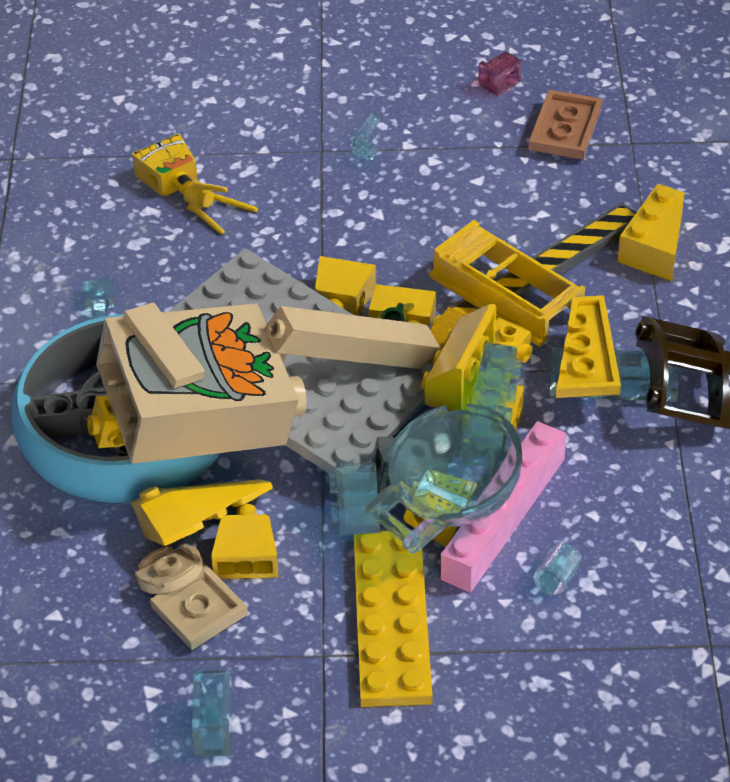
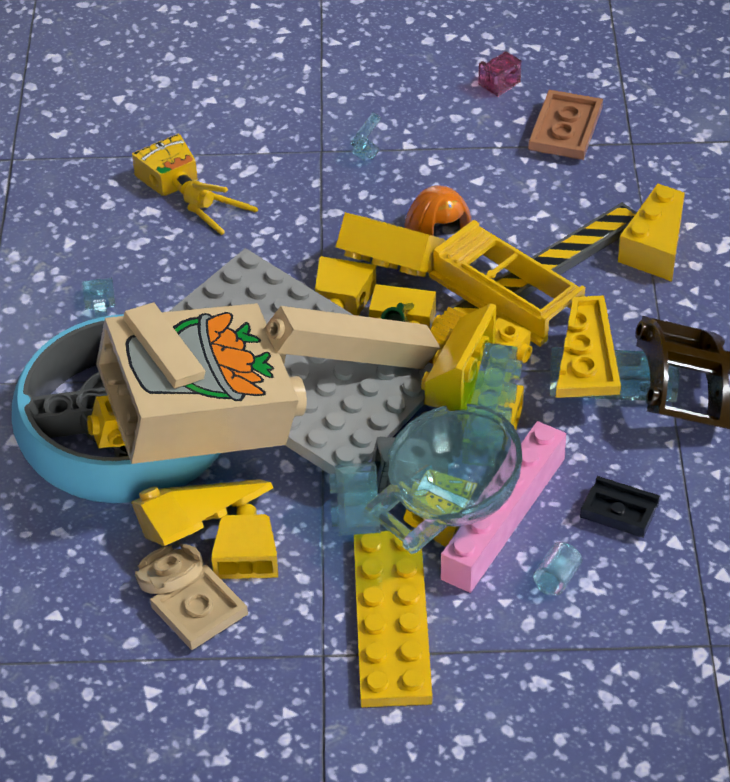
(212, 713): clear light blue brick -> none
(387, 244): none -> yellow brick
(434, 206): none -> orange hair
(620, 506): none -> black plate

